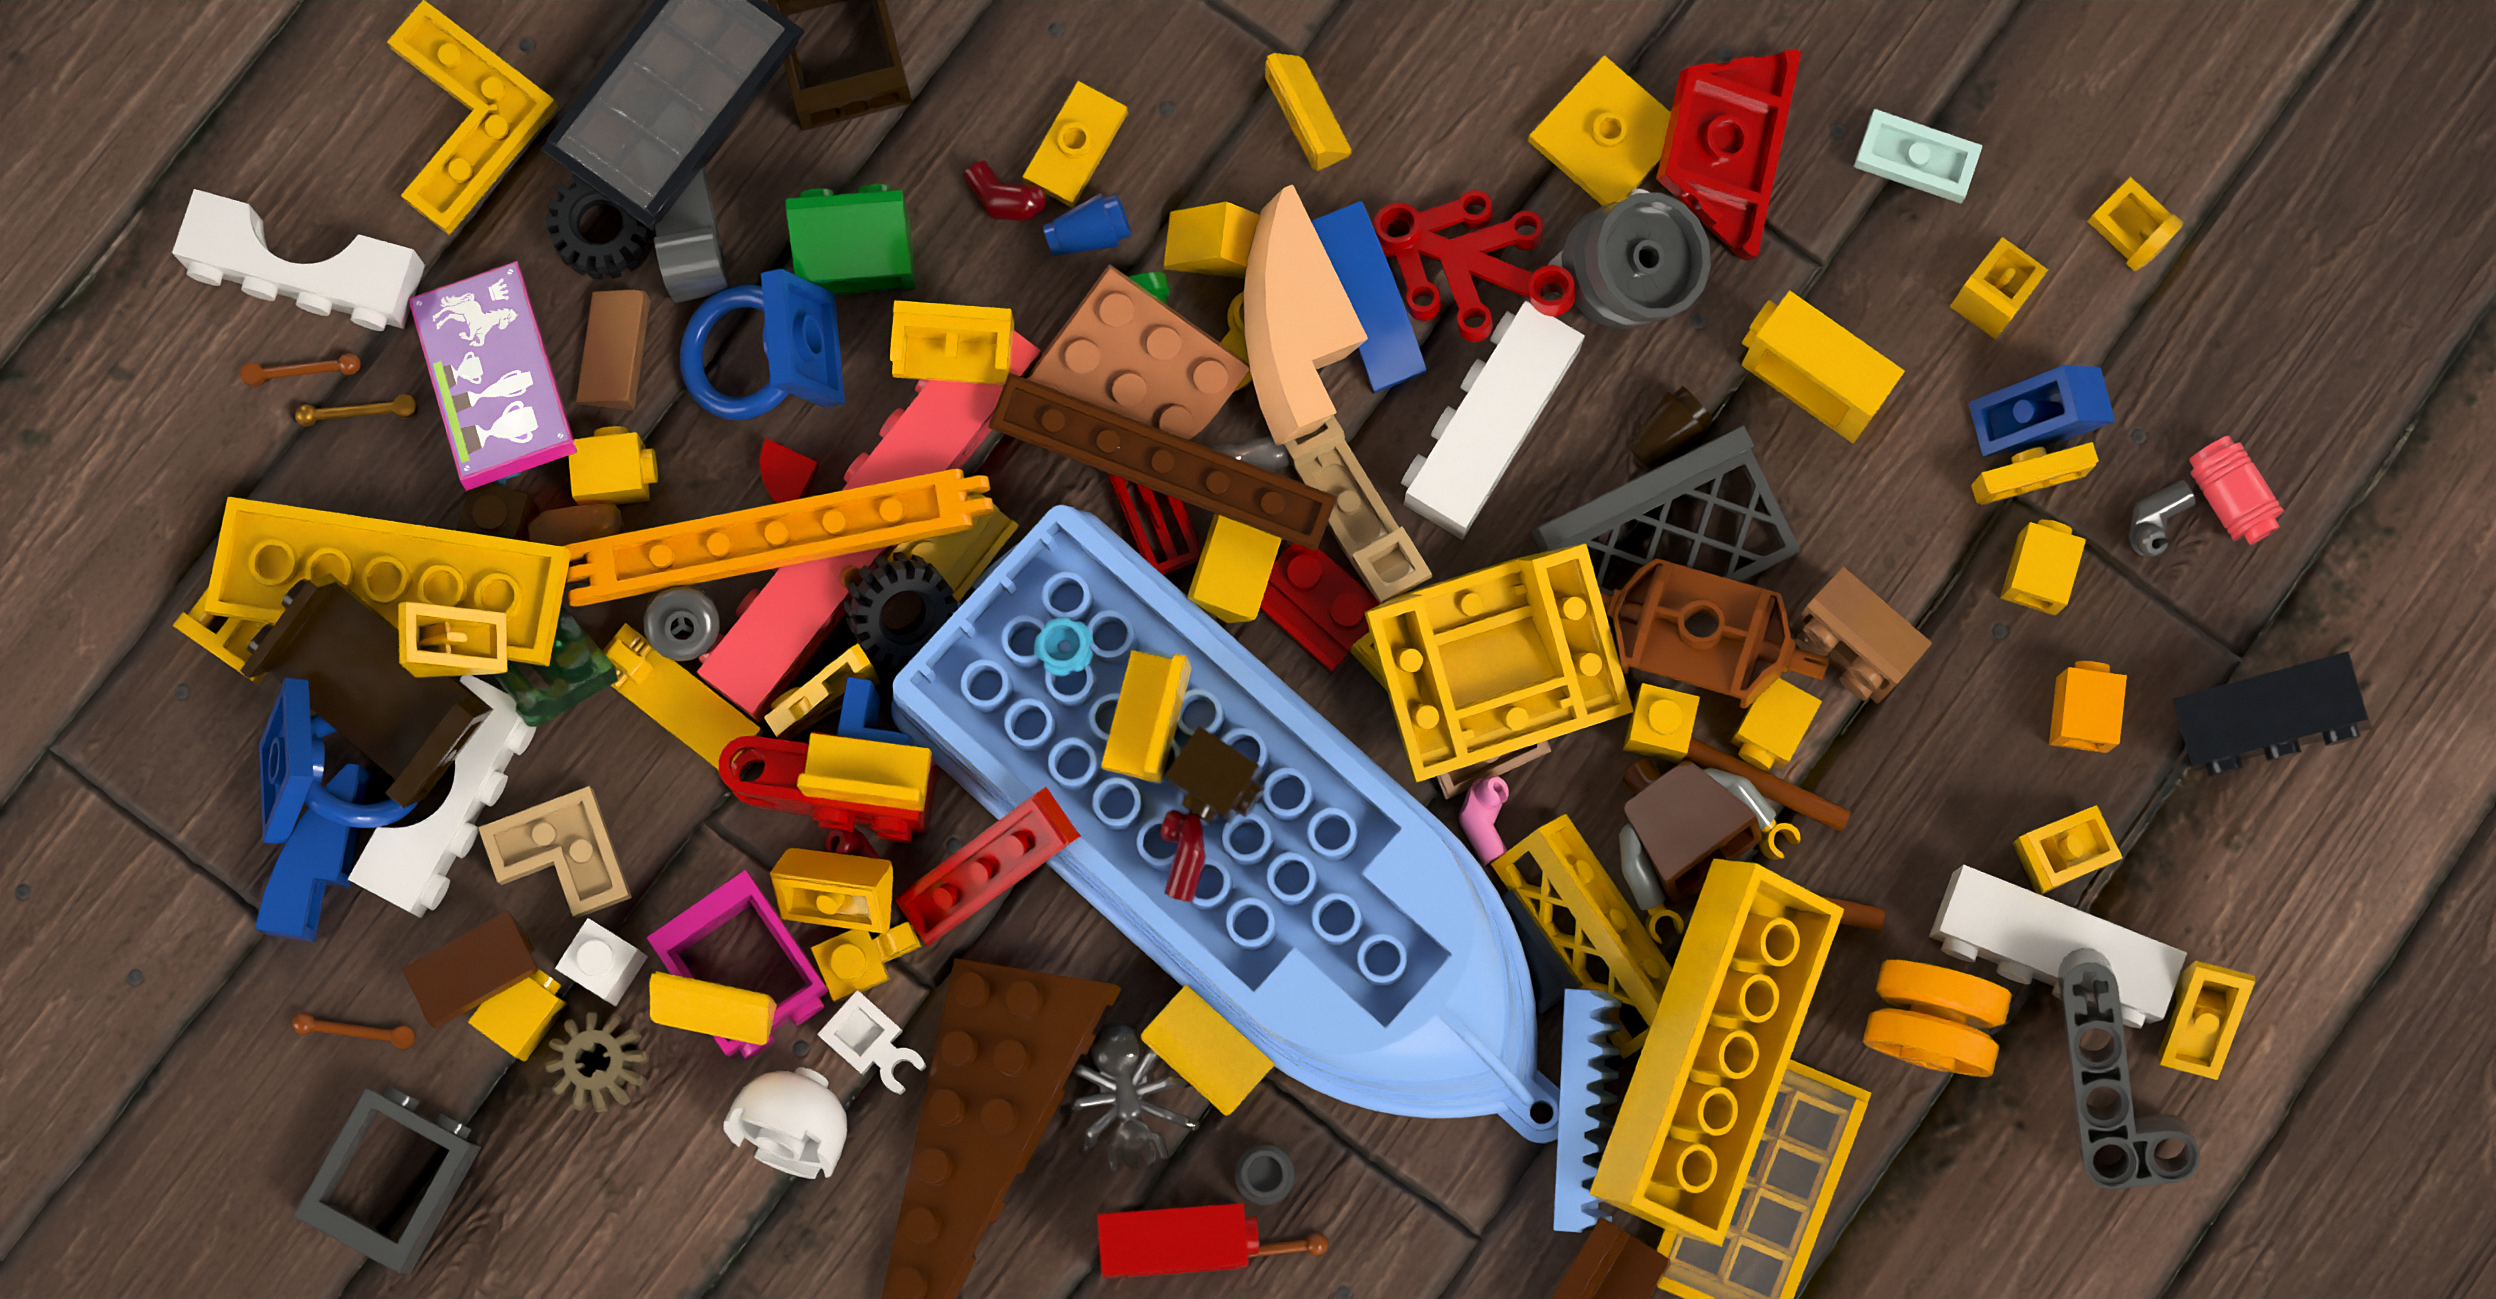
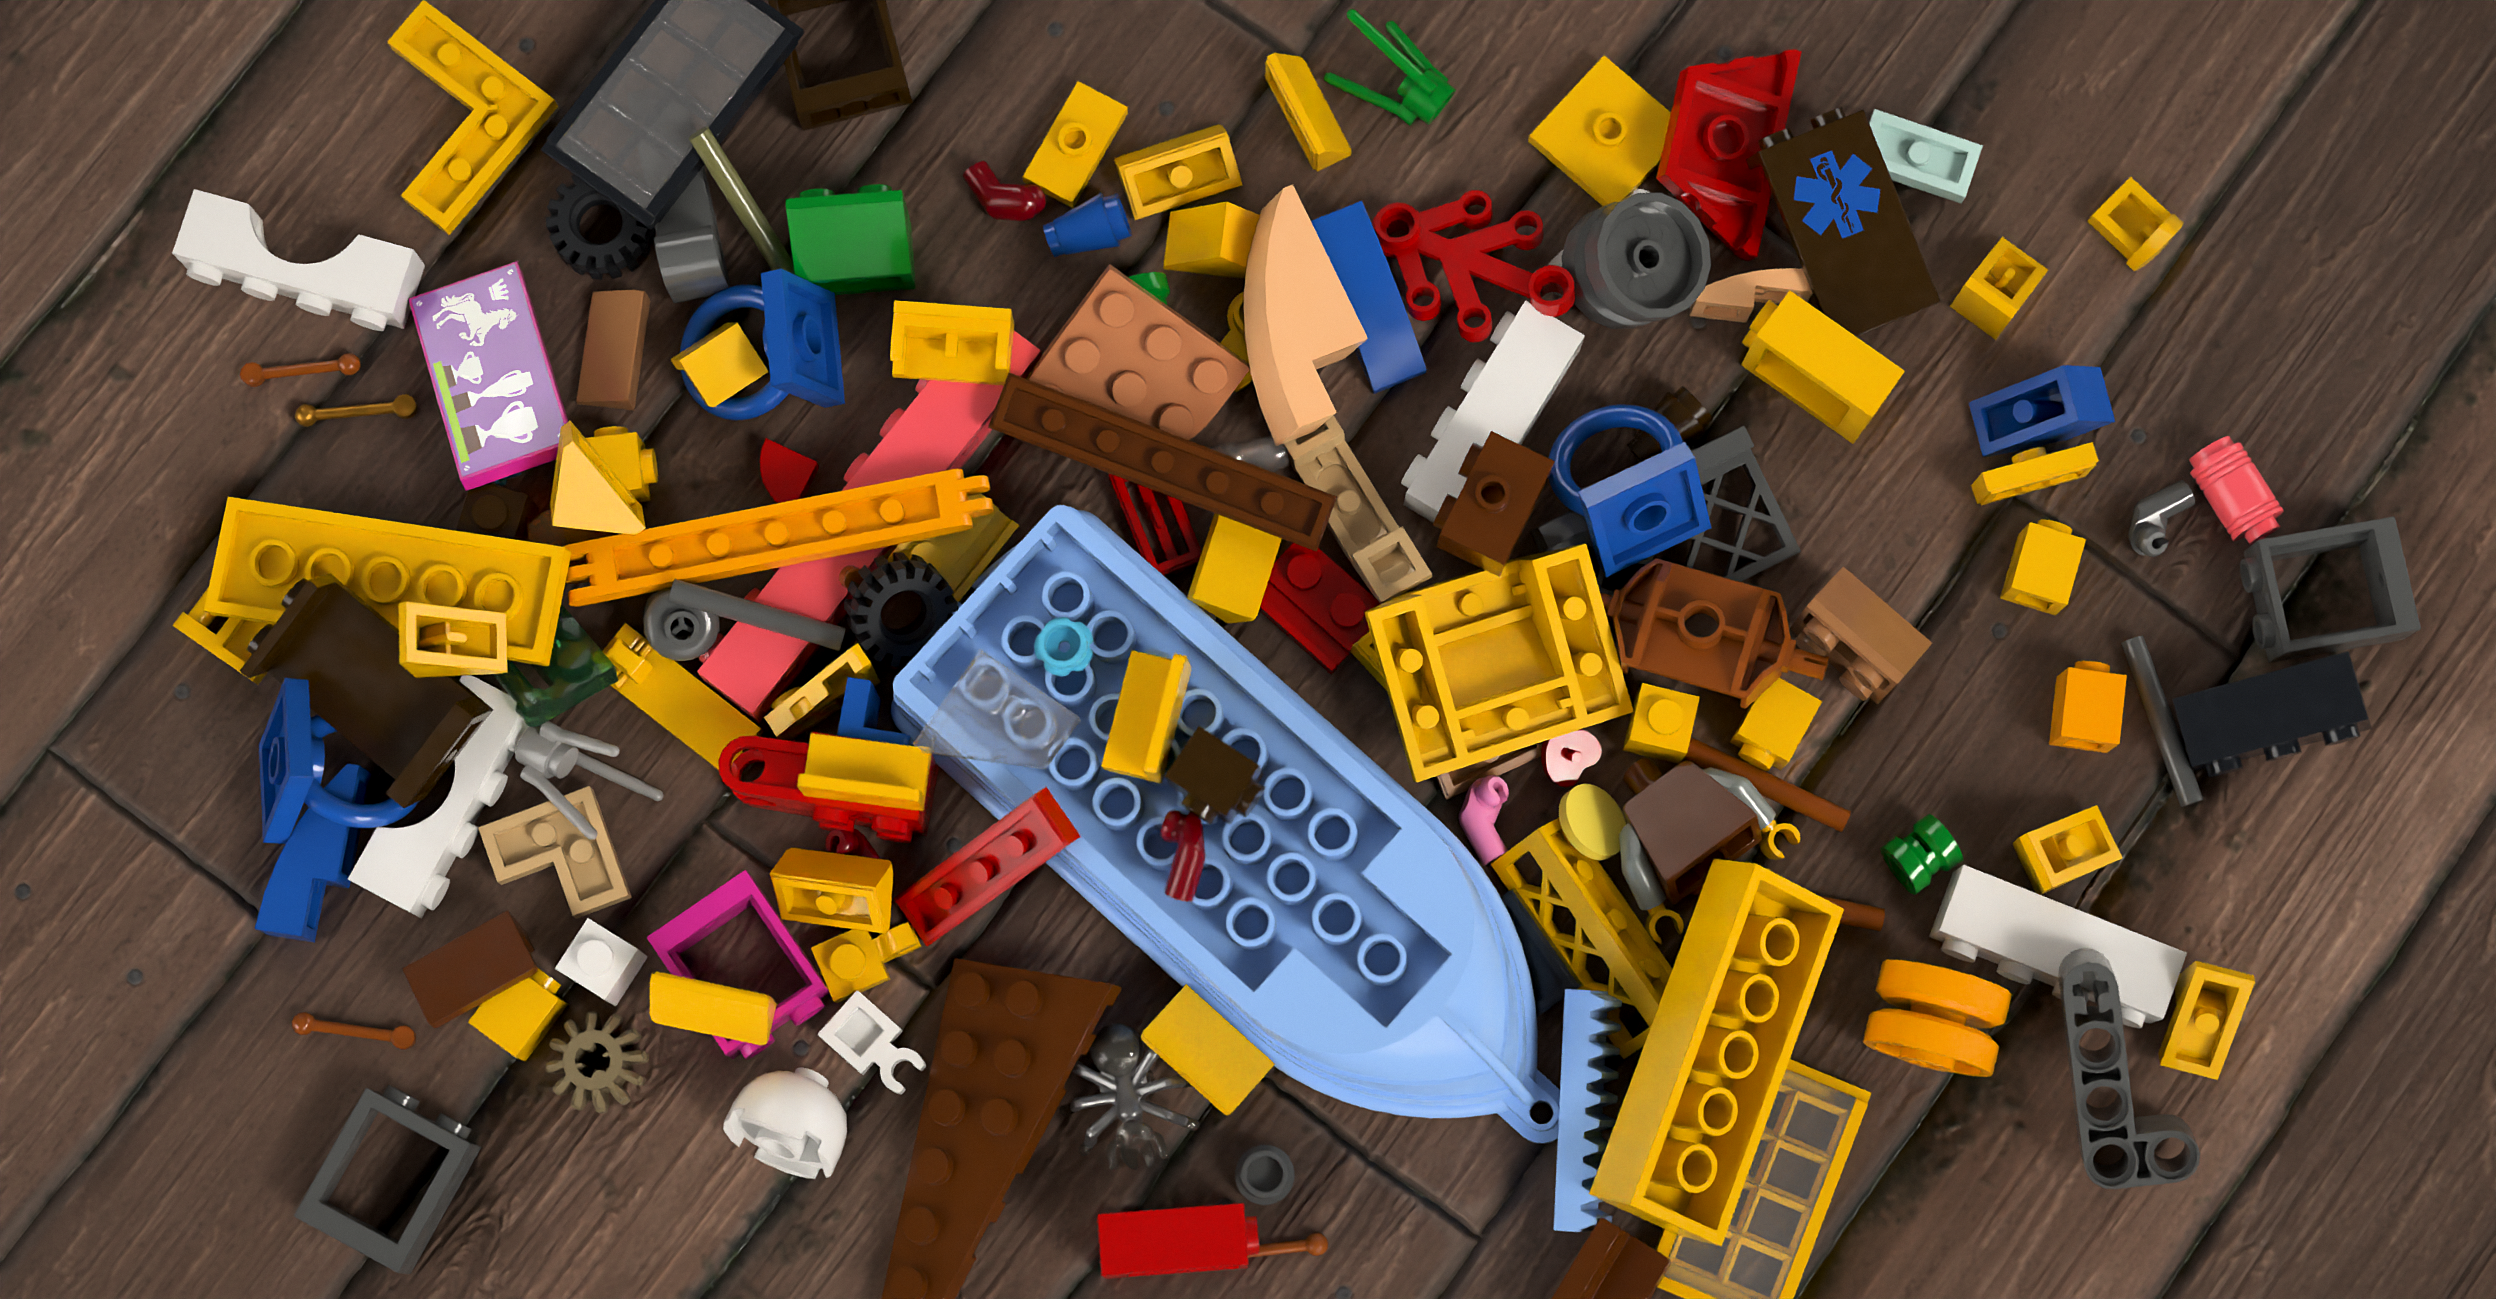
(553, 752): none -> light grey plant
(588, 491): none -> yellow slope
(721, 364): none -> yellow panel
(741, 200): none -> olive bar
(756, 614): none -> dark grey bar
(997, 719): none -> clear wing
(1178, 171): none -> yellow slope
(1424, 88): none -> green plant
(1493, 503): none -> reddish brown brick
(1568, 755): none -> piece
(1591, 821): none -> light yellow piece
(1641, 506): none -> blue tile
(1735, 296): none -> light nougat slope
(1846, 222): none -> dark brown panel
(1921, 854): none -> green wheel
(2162, 721): none -> dark grey bar
(2384, 573): none -> dark grey window

